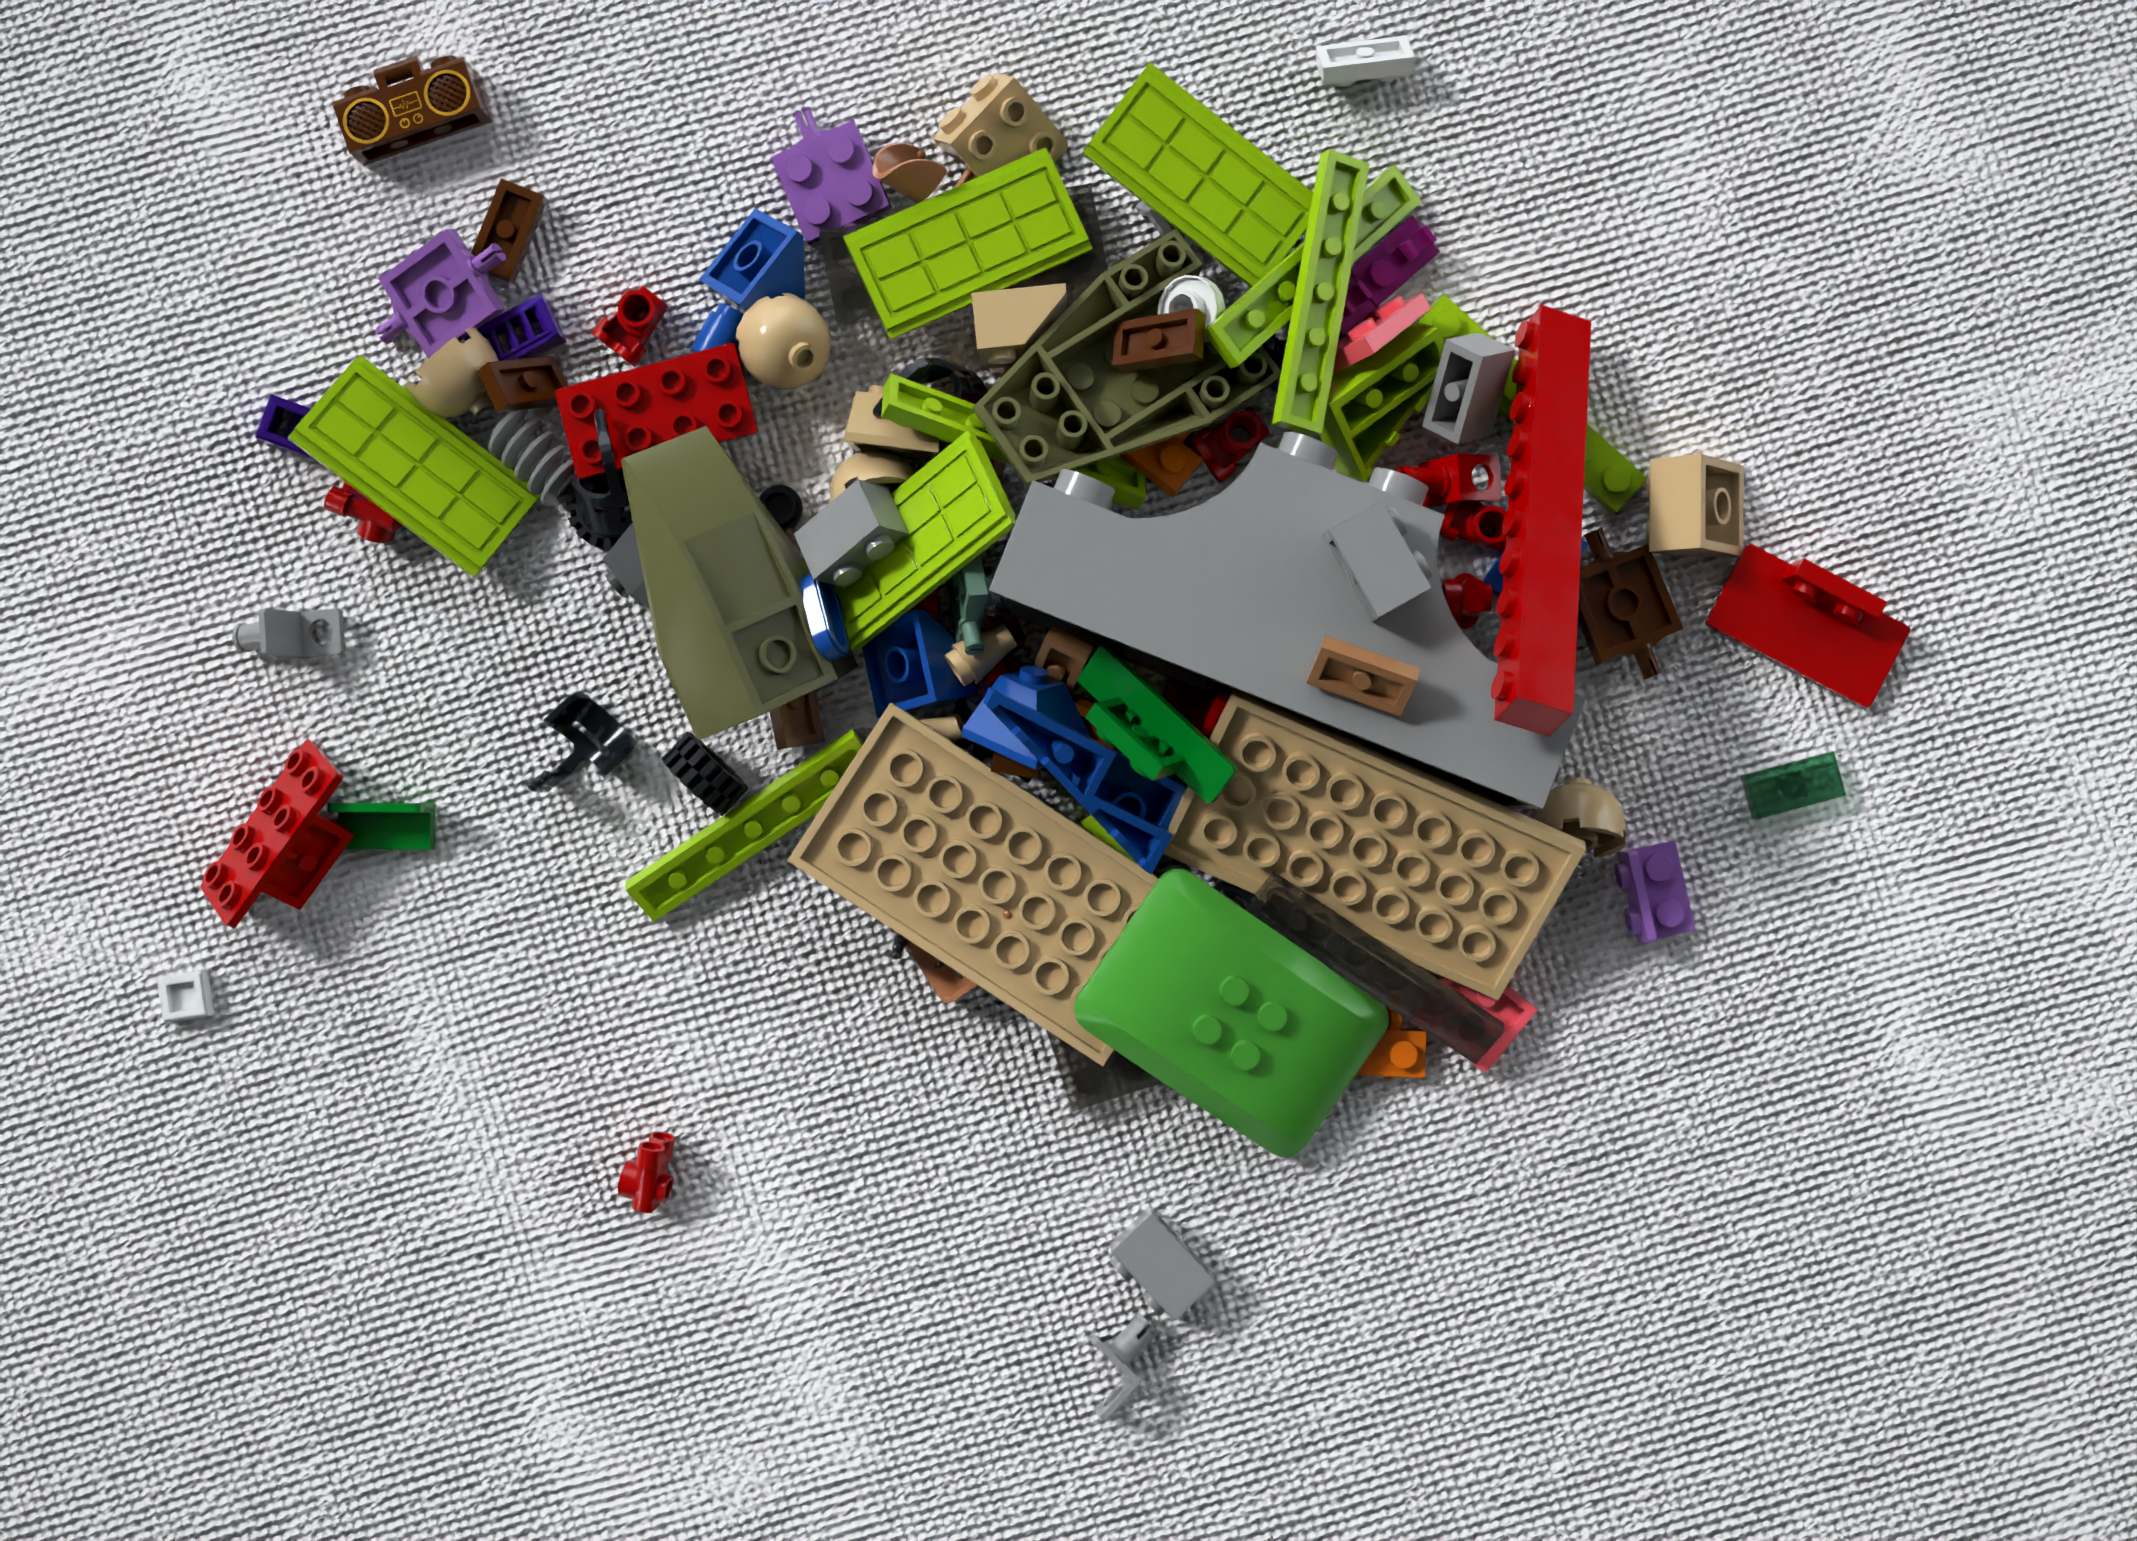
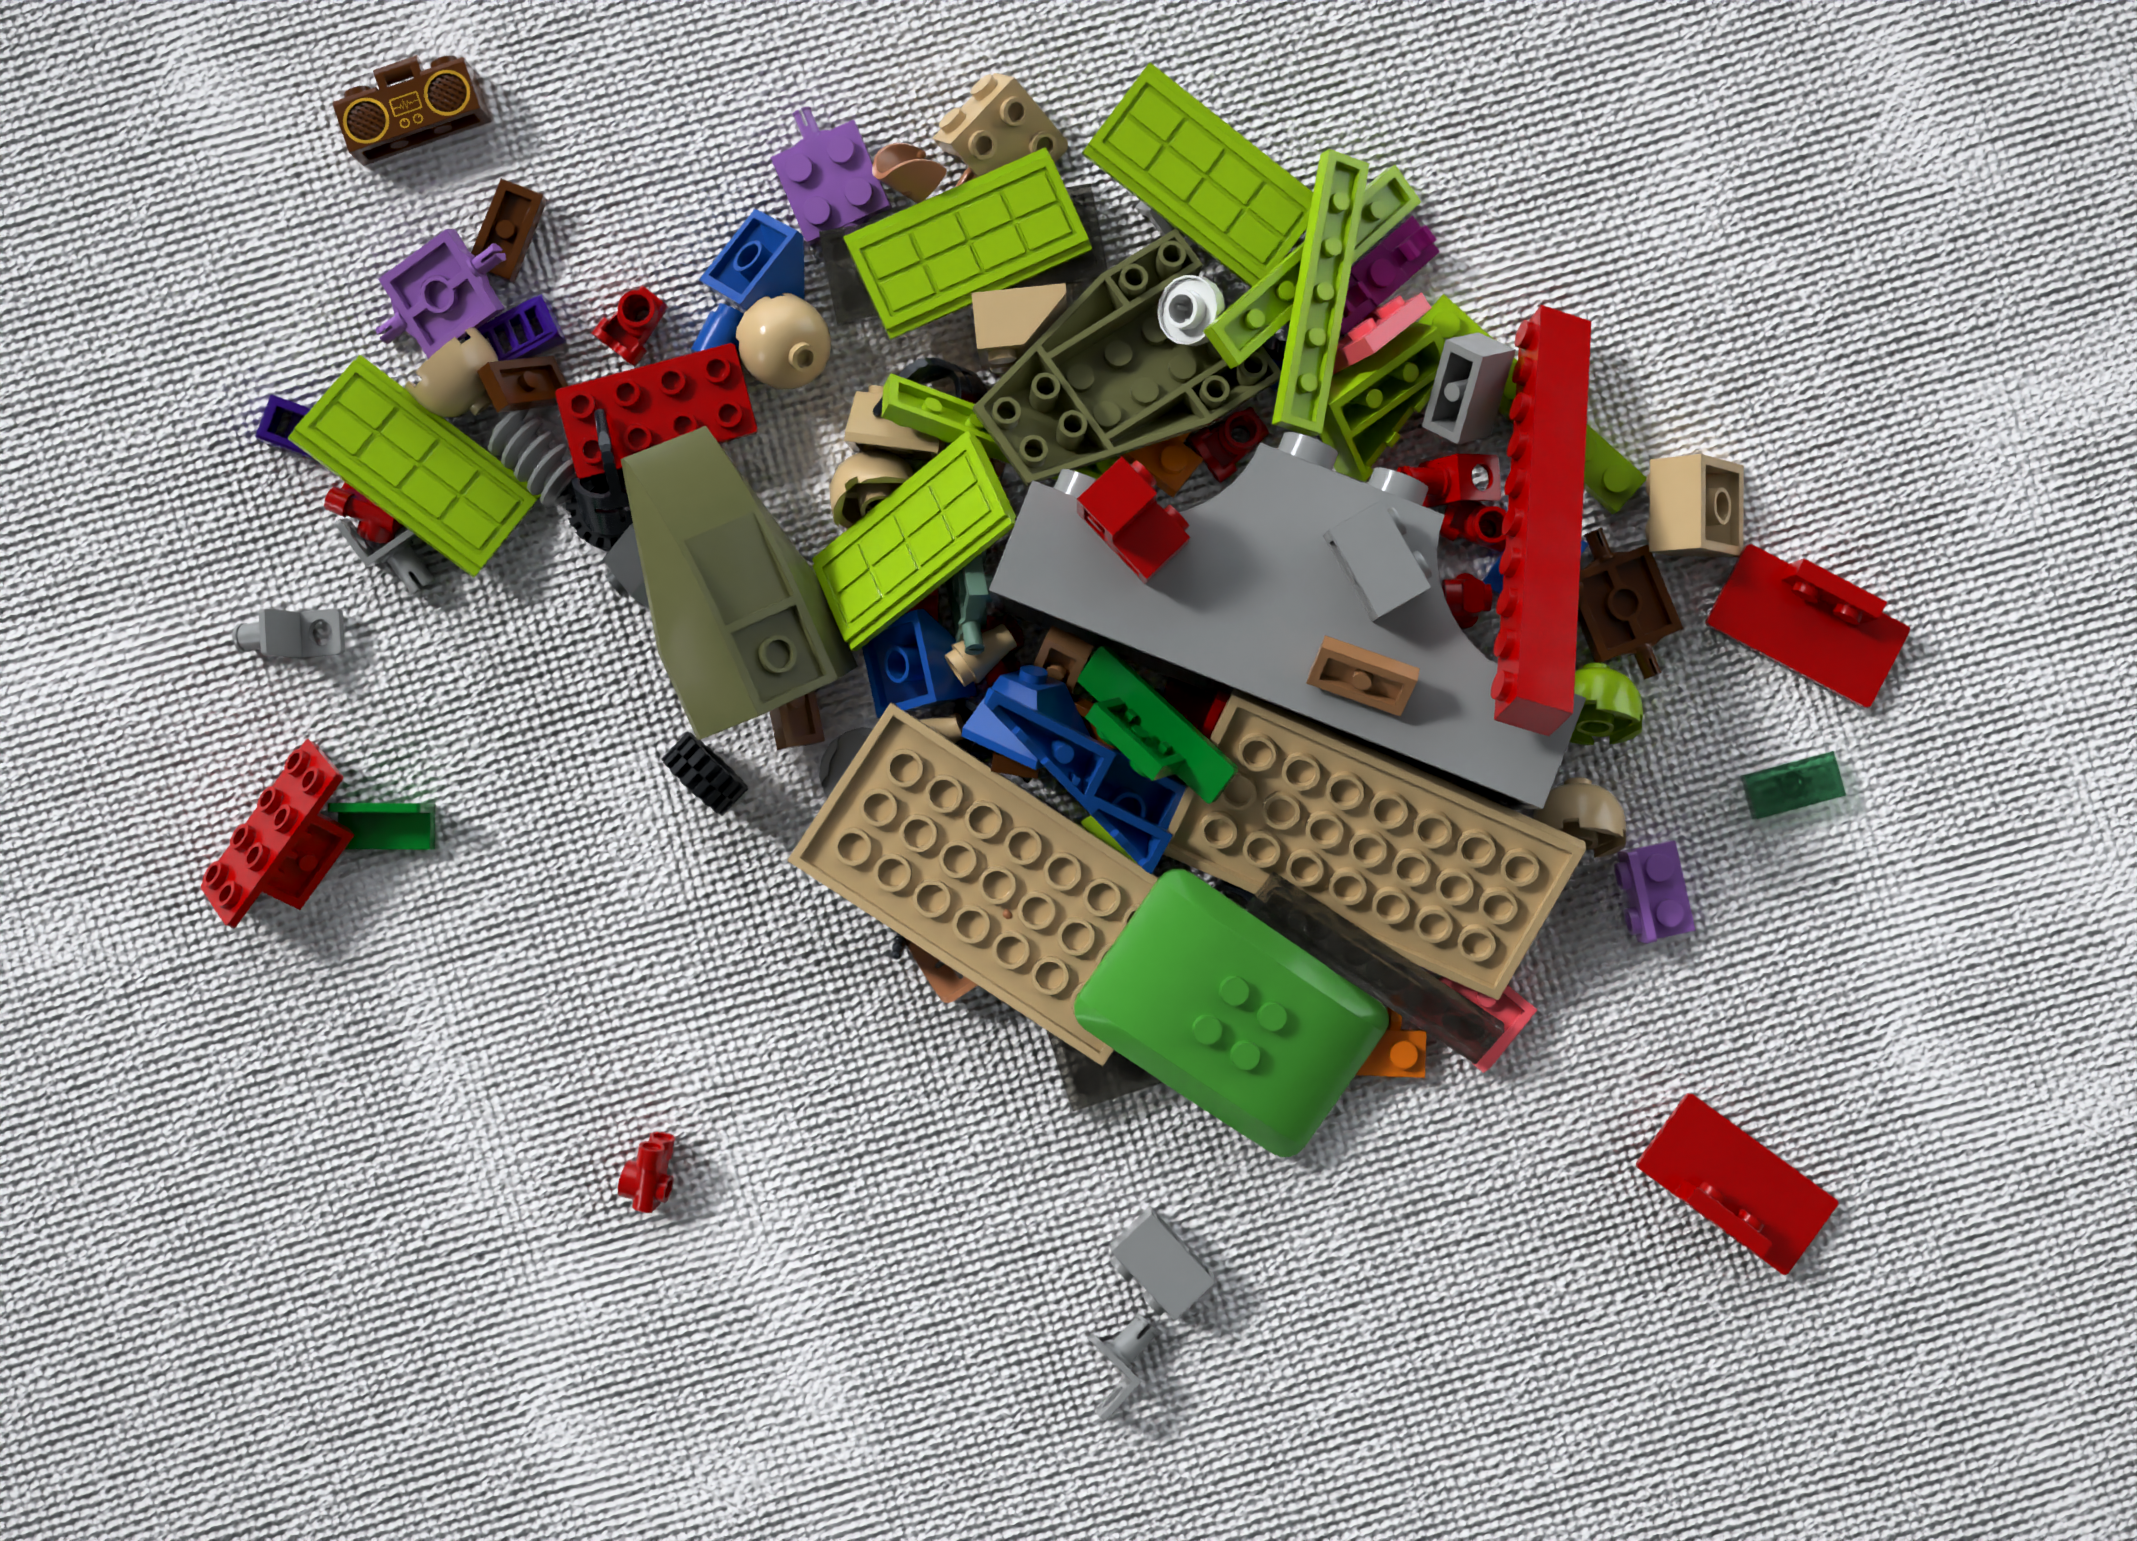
(185, 996): white tile -> none
(396, 553): none -> light grey bracket
(593, 717): black helmet -> none
(743, 830): lime plate -> none
(783, 505): black plate -> none
(825, 618): blue tile -> none
(851, 533): light grey brick -> none
(1130, 521): none -> red brick
(1159, 340): reddish brown plate -> none
(1365, 60): white plate -> none
(1610, 707): none -> lime cylinder
(1737, 1183): none -> red bracket

